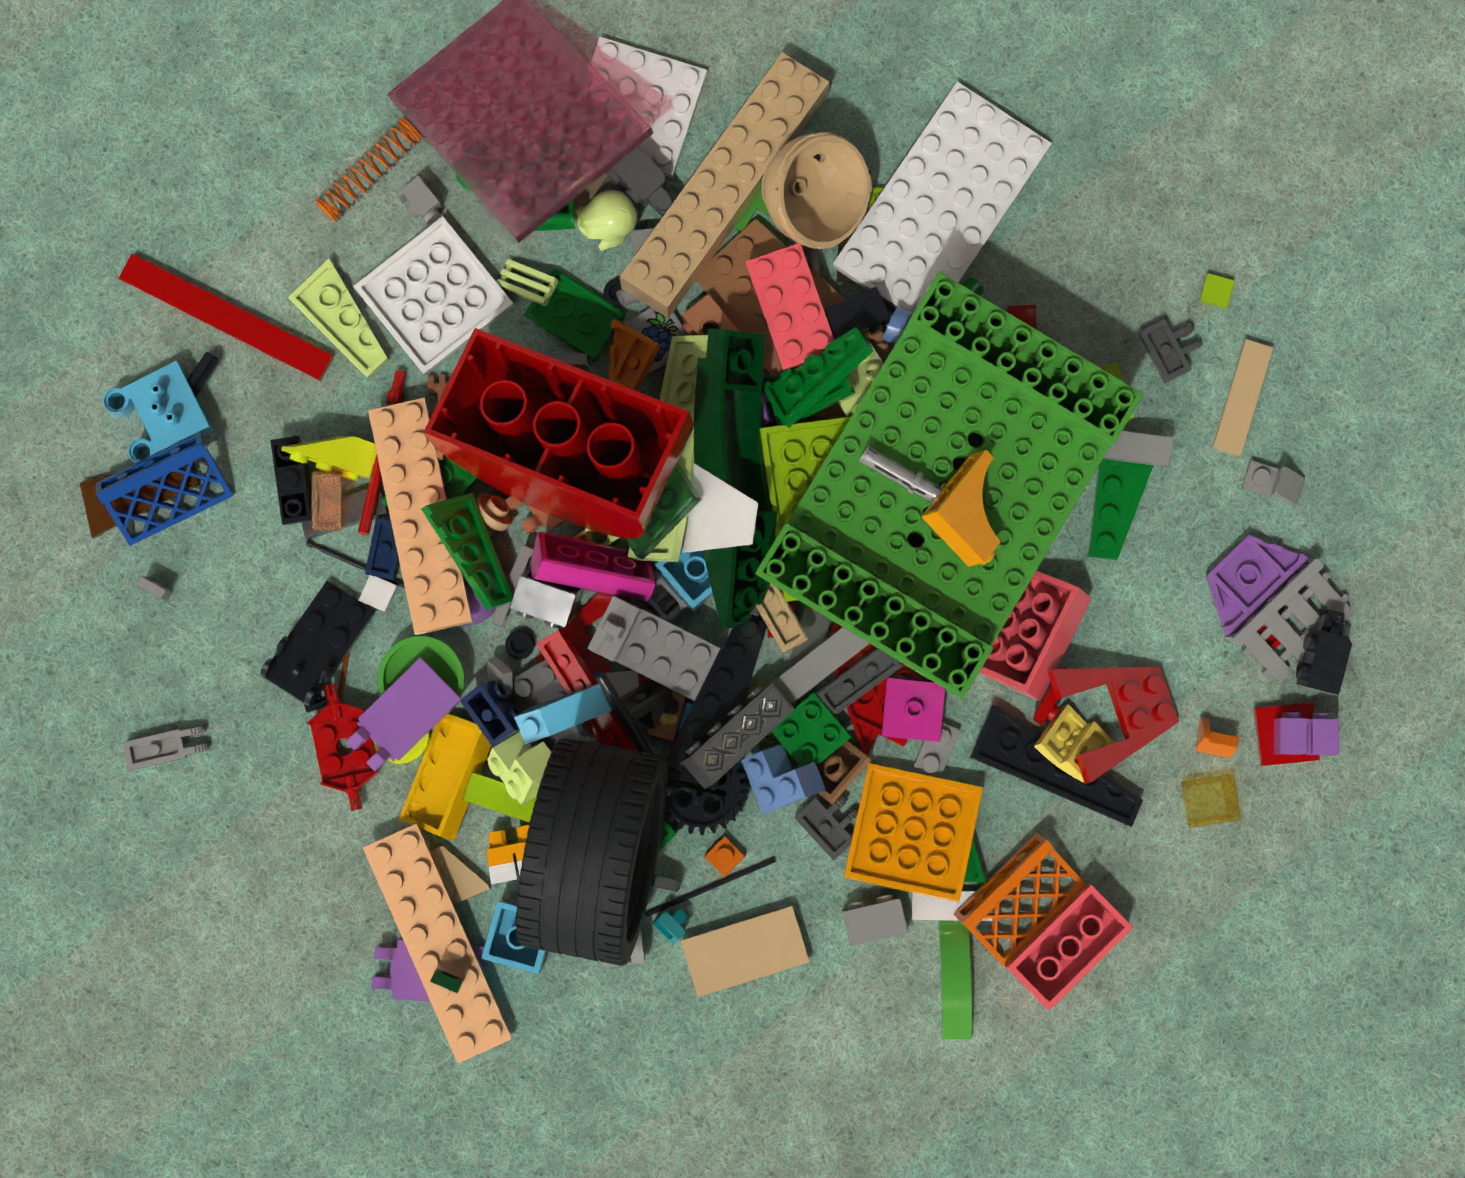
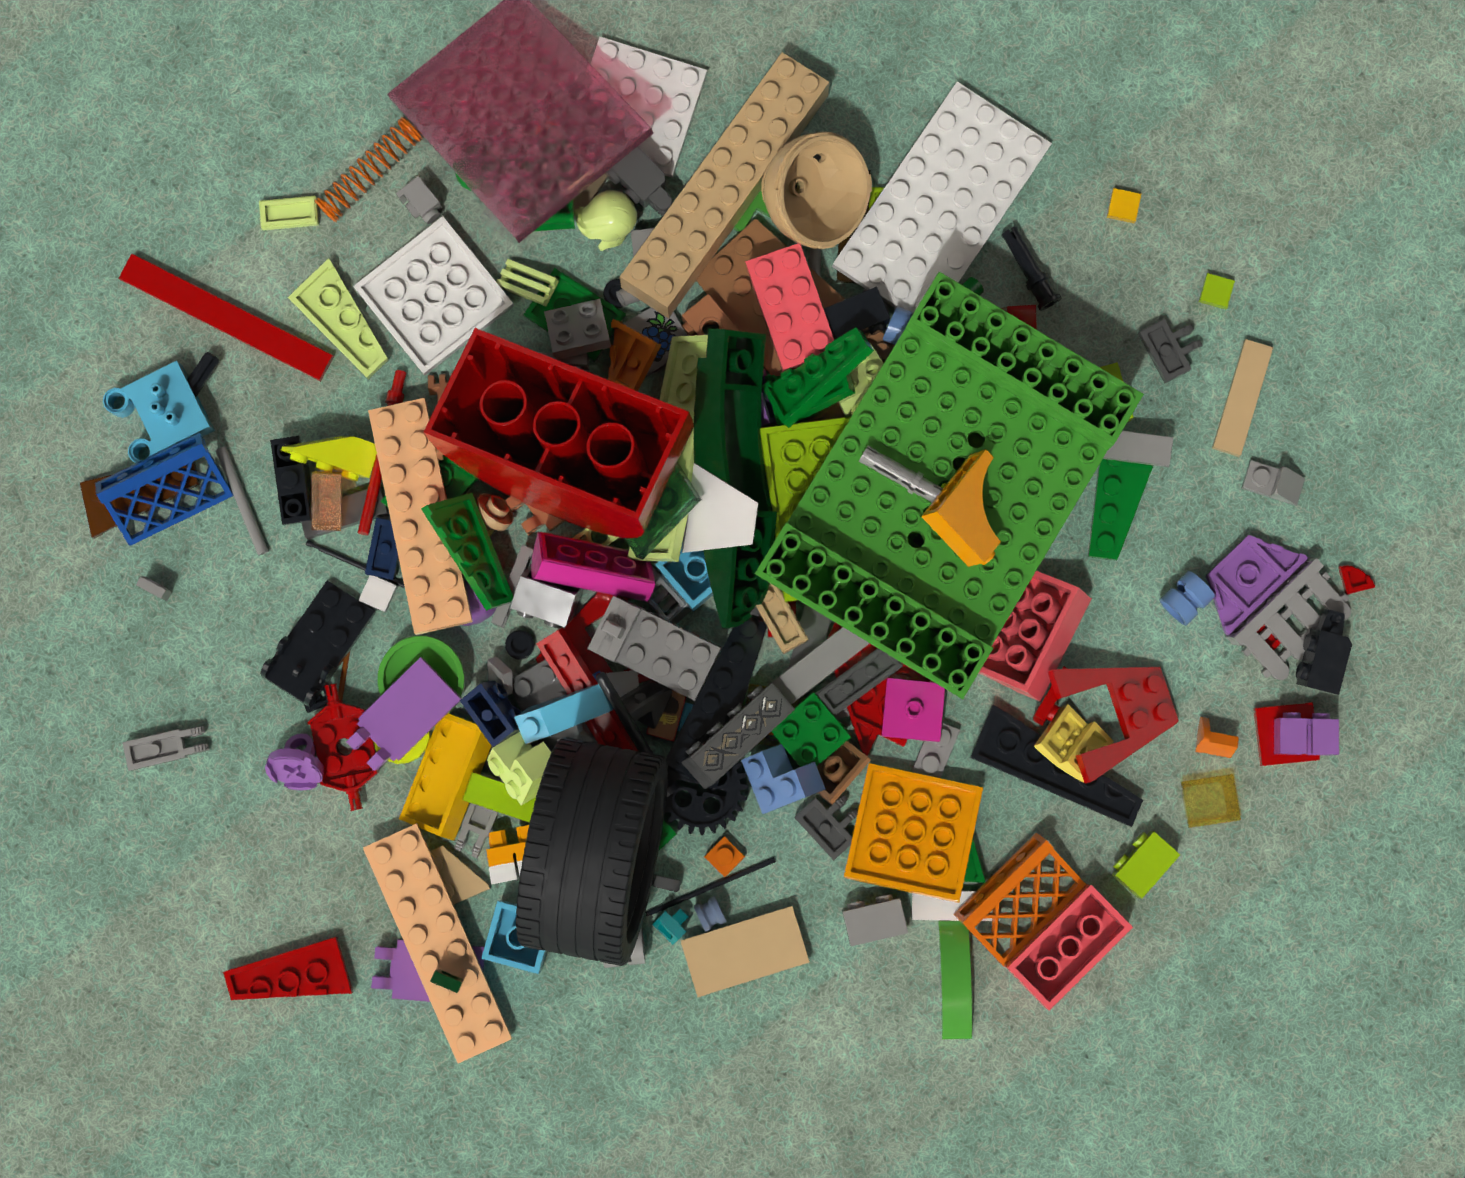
(242, 501): none -> light grey piece
(288, 213): none -> yellowish green tile
(295, 767): none -> medium lavender tile
(300, 972): none -> red wing
(479, 821): none -> light grey hinge
(577, 329): none -> light grey plate
(709, 913): none -> sand blue wheel
(1036, 279): none -> black pin
(1123, 205): none -> yellow tile
(1145, 863): none -> lime brick
(1189, 595): none -> medium blue wheel
(1355, 580): none -> red tile

